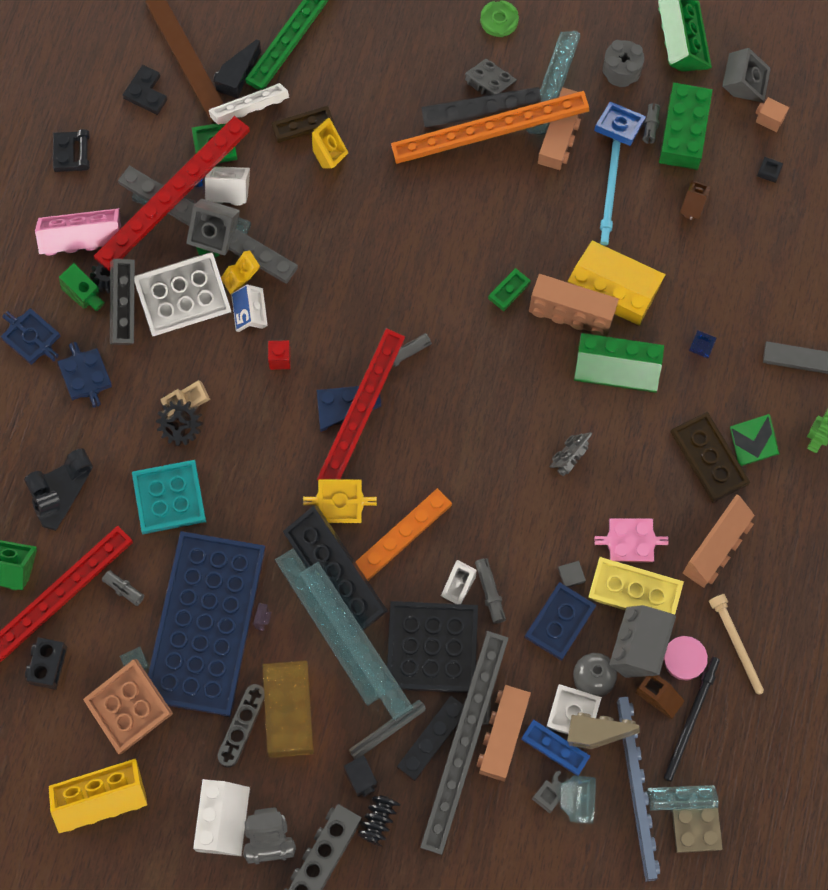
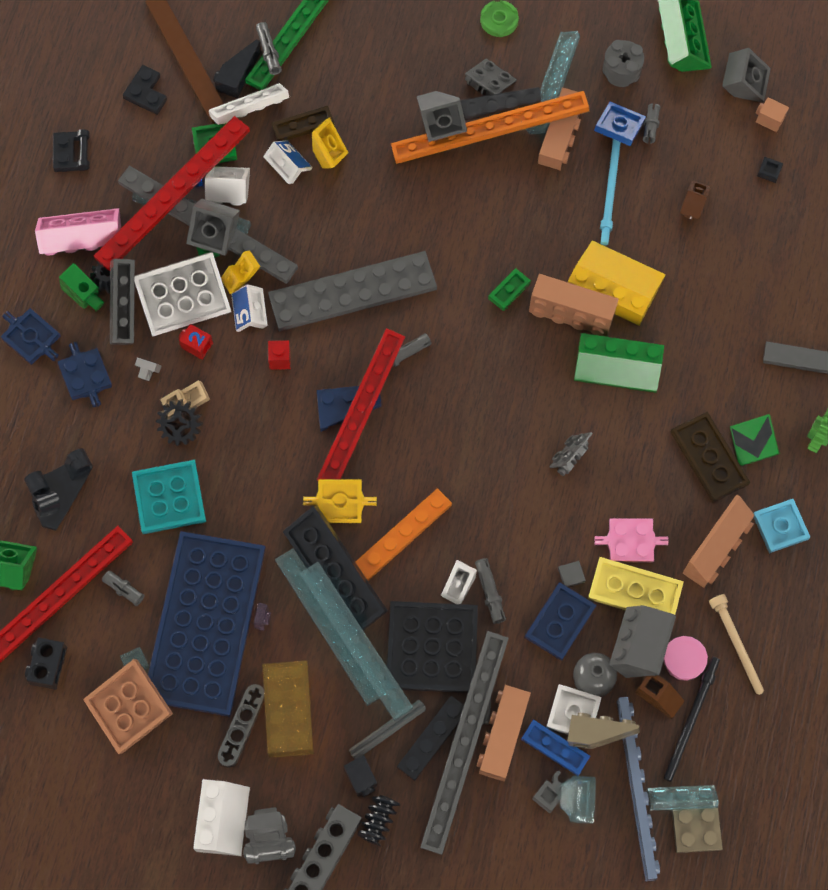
(97, 796): yellow slope -> none
(147, 368): none -> light grey tile
(195, 341): none -> red brick
(270, 54): none -> dark grey pin
(286, 160): none -> white panel
(352, 291): none -> dark grey plate
(441, 115): none -> dark grey slope
(685, 126): green brick -> none
(702, 344): clear blue plate -> none
(781, 525): none -> medium azure plate

